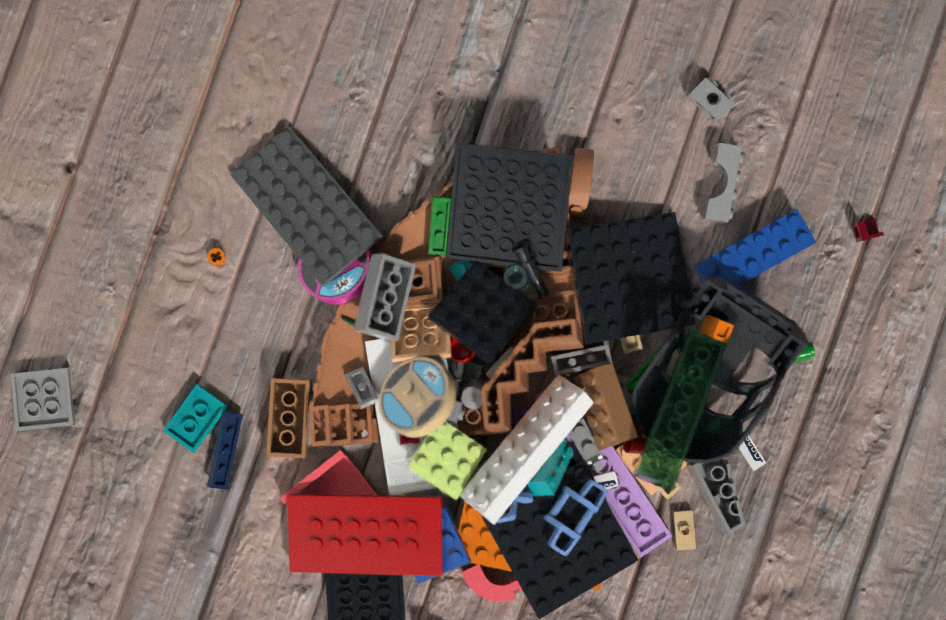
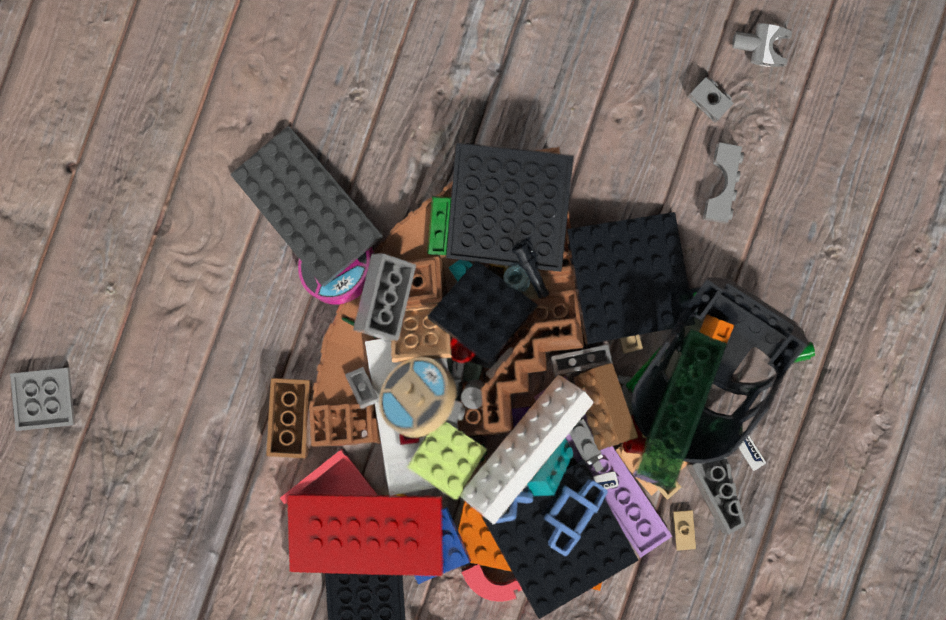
(195, 418): teal plate -> none
(215, 251): orange bush -> none
(225, 450): dark blue plate -> none
(581, 182): nougat arch -> none
(758, 250): blue brick -> none
(762, 44): none -> light grey connector
(866, 230): dark red panel -> none

